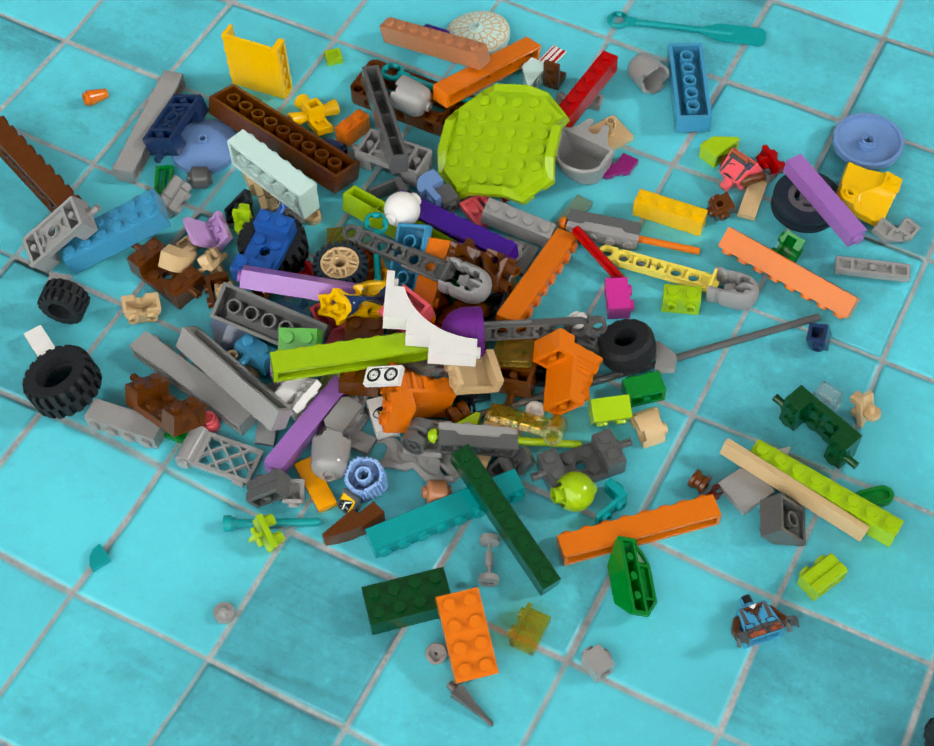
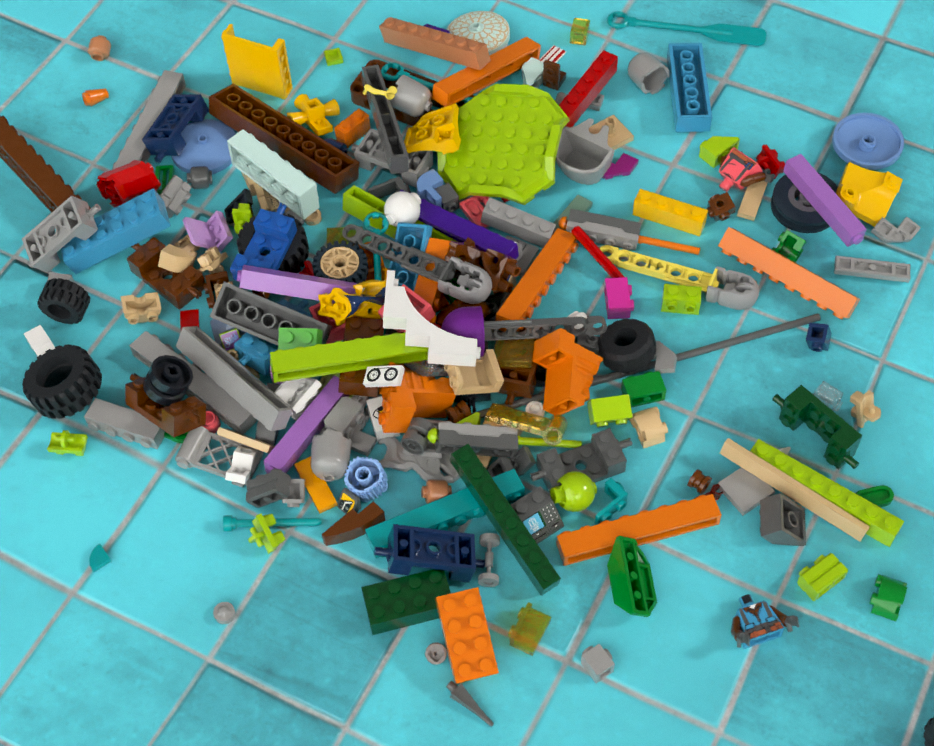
(67, 443): none -> lime hips
(99, 48): none -> nougat head
(127, 182): none -> red brick
(167, 380): none -> black wheel
(189, 318): none -> red sticker
(228, 339): none -> tile
(241, 465): none -> white slope
(246, 440): none -> tan tile
(389, 94): none -> light yellow piece
(410, 547): none -> dark blue brick
(435, 132): none -> yellow slope
(538, 514): none -> dark grey slope
(579, 31): none -> clear yellow panel
(888, 597): none -> green cylinder

